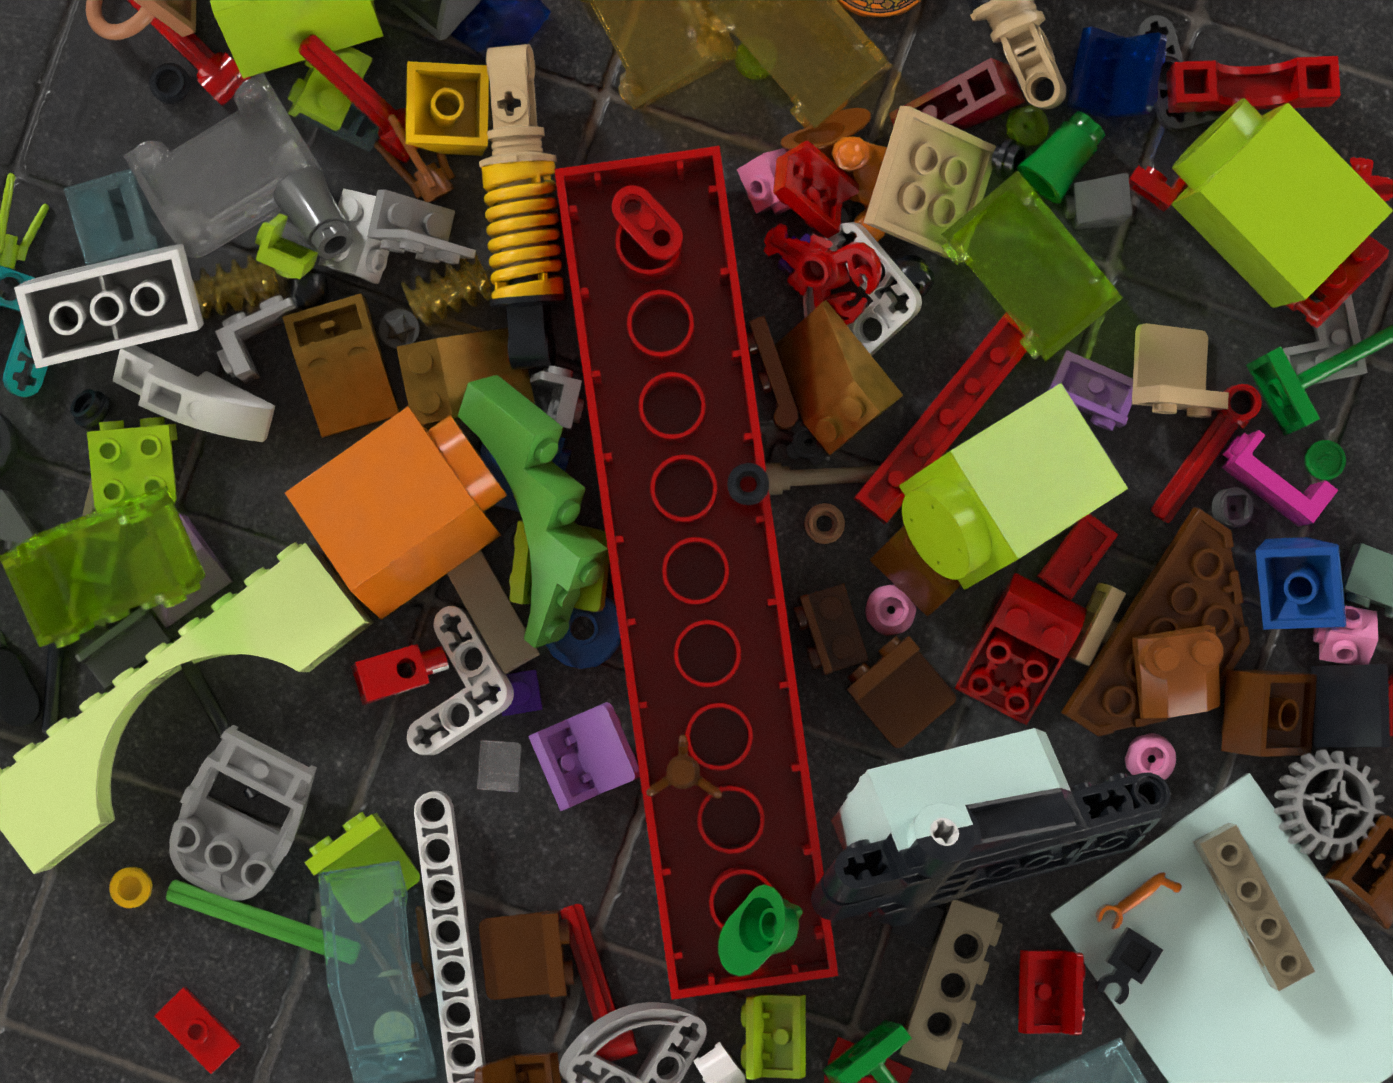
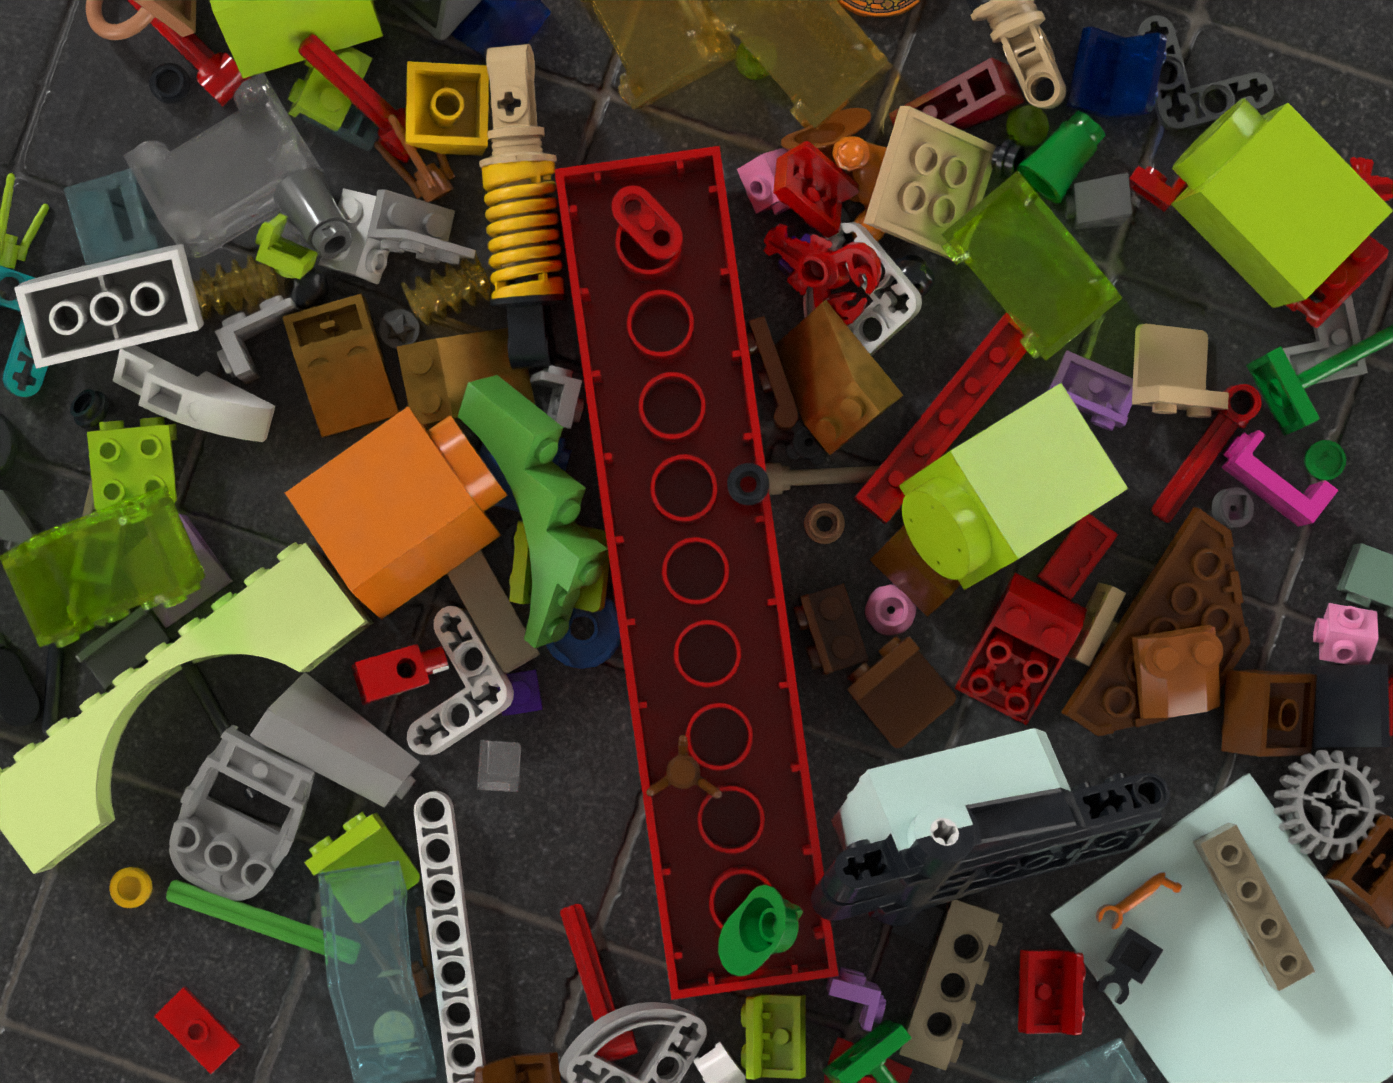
(335, 742): none -> light grey slope
(525, 955): reddish brown bracket -> none
(585, 755): medium lavender bracket -> none
(854, 987): none -> medium lavender bracket
(1146, 745): bright pink plate -> none
(1217, 87): red arch -> none
(1300, 584): blue slope -> none

